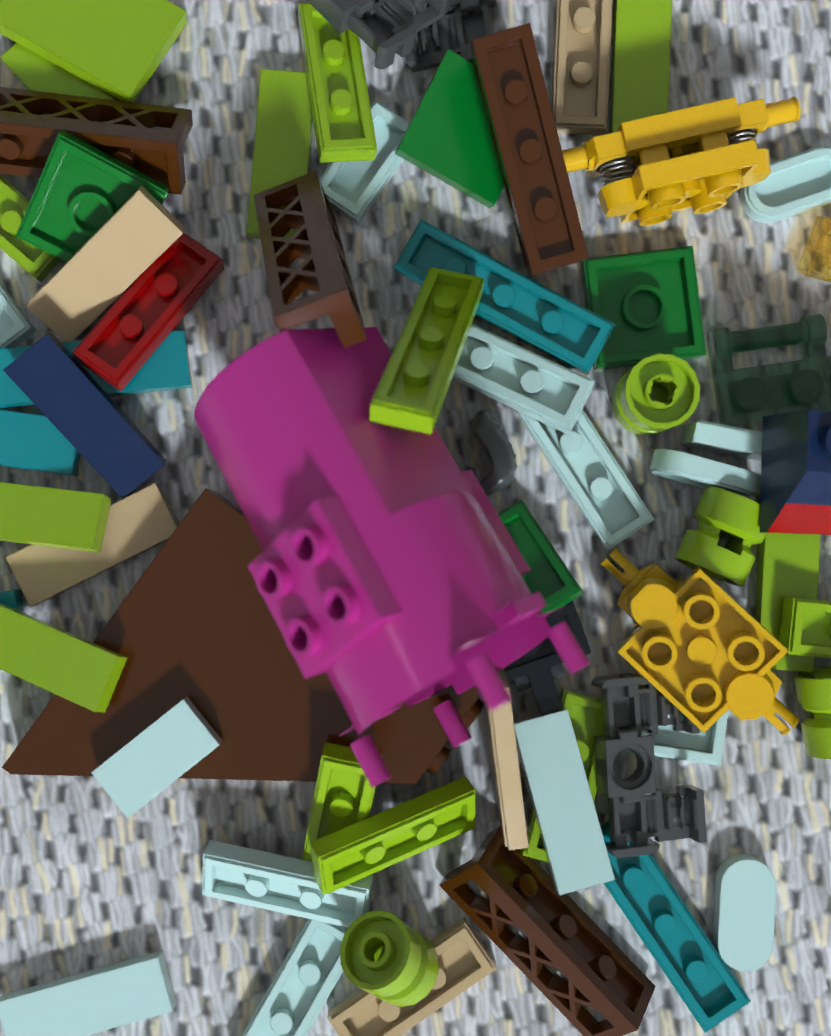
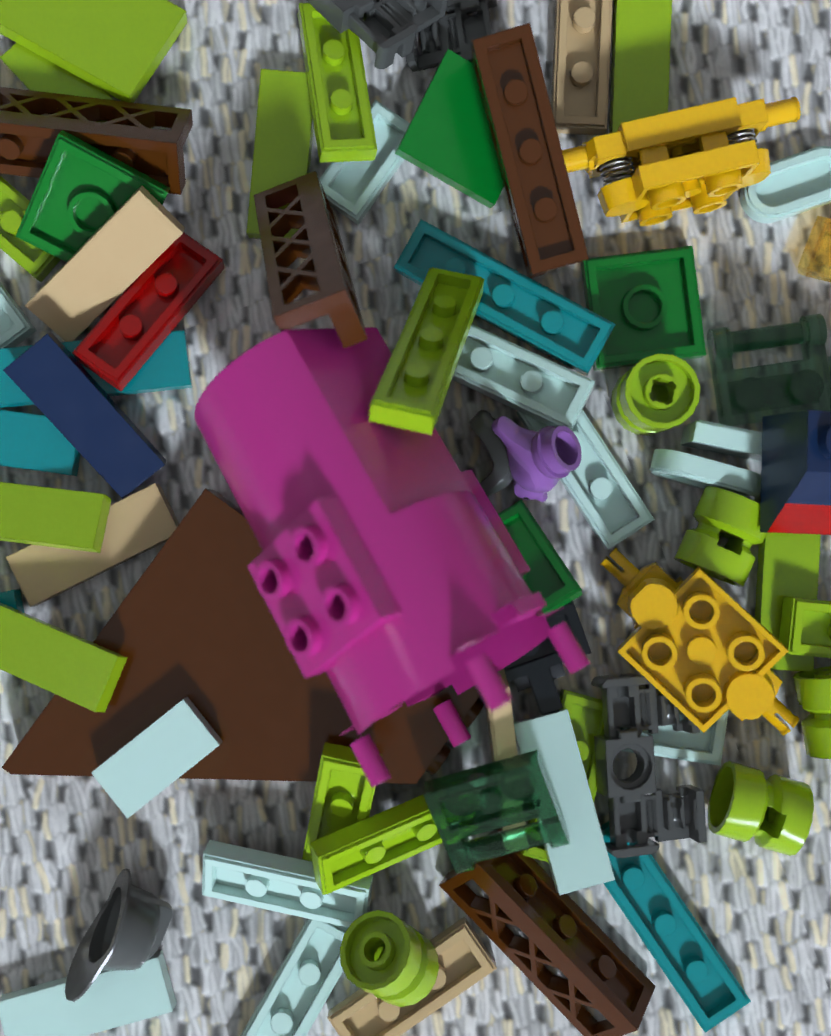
(121, 935): none -> dark grey piece
(492, 799): none -> clear green plate
(538, 457): none -> medium lavender animal
(744, 912): light aqua tile -> none
(770, 809): none -> lime wheel

